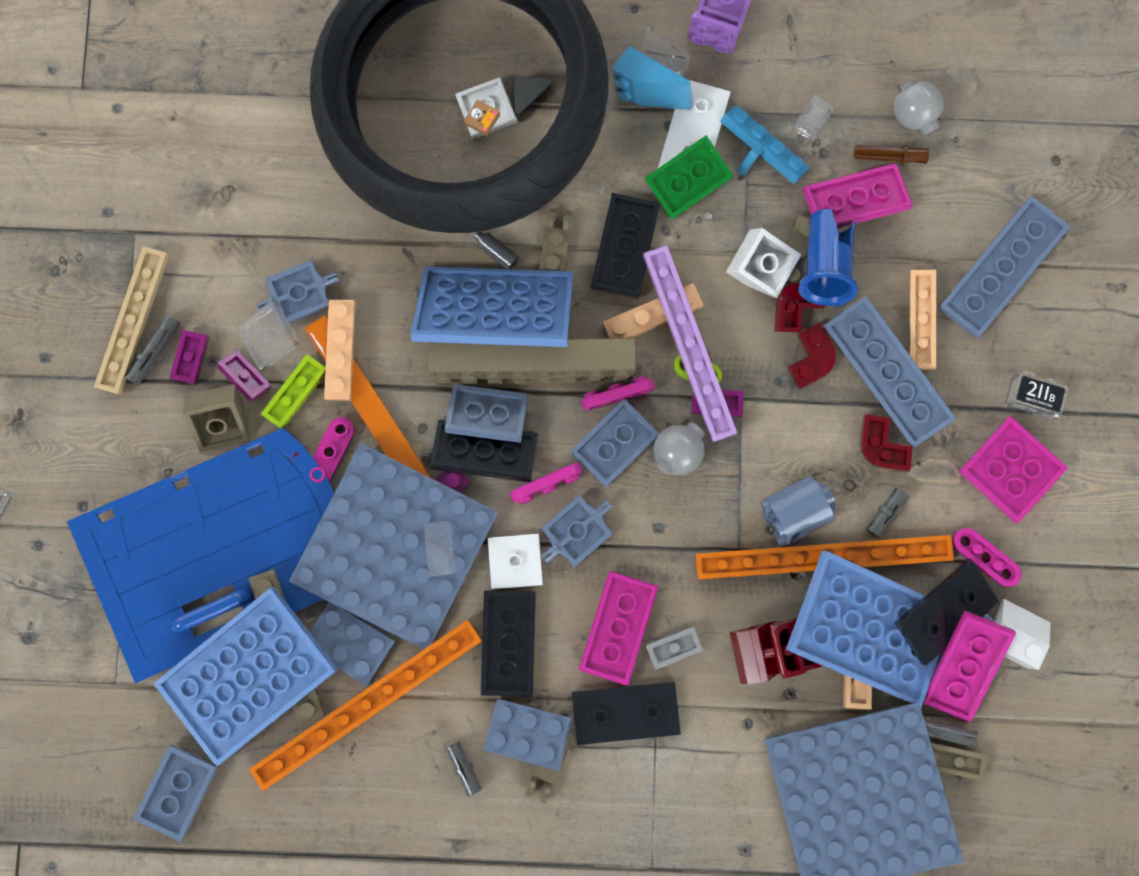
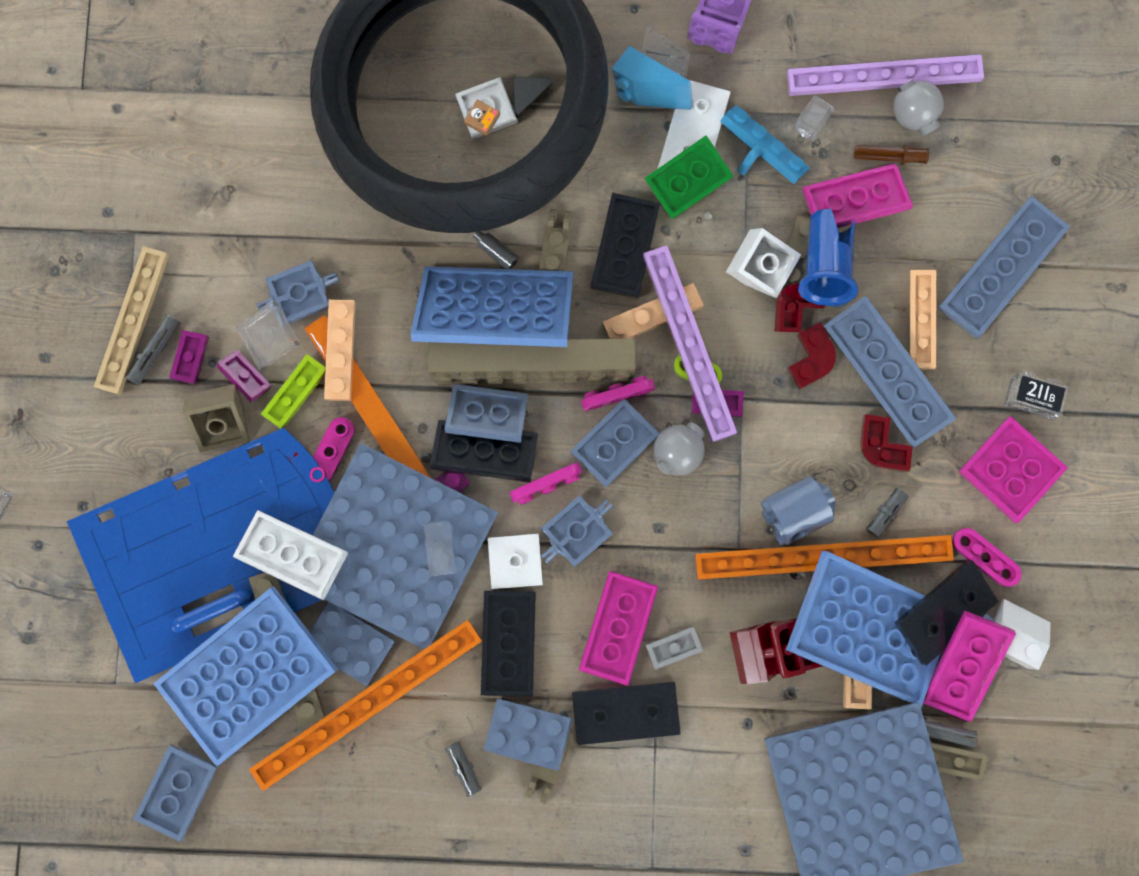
(290, 555): none -> white plate
(884, 75): none -> lavender plate

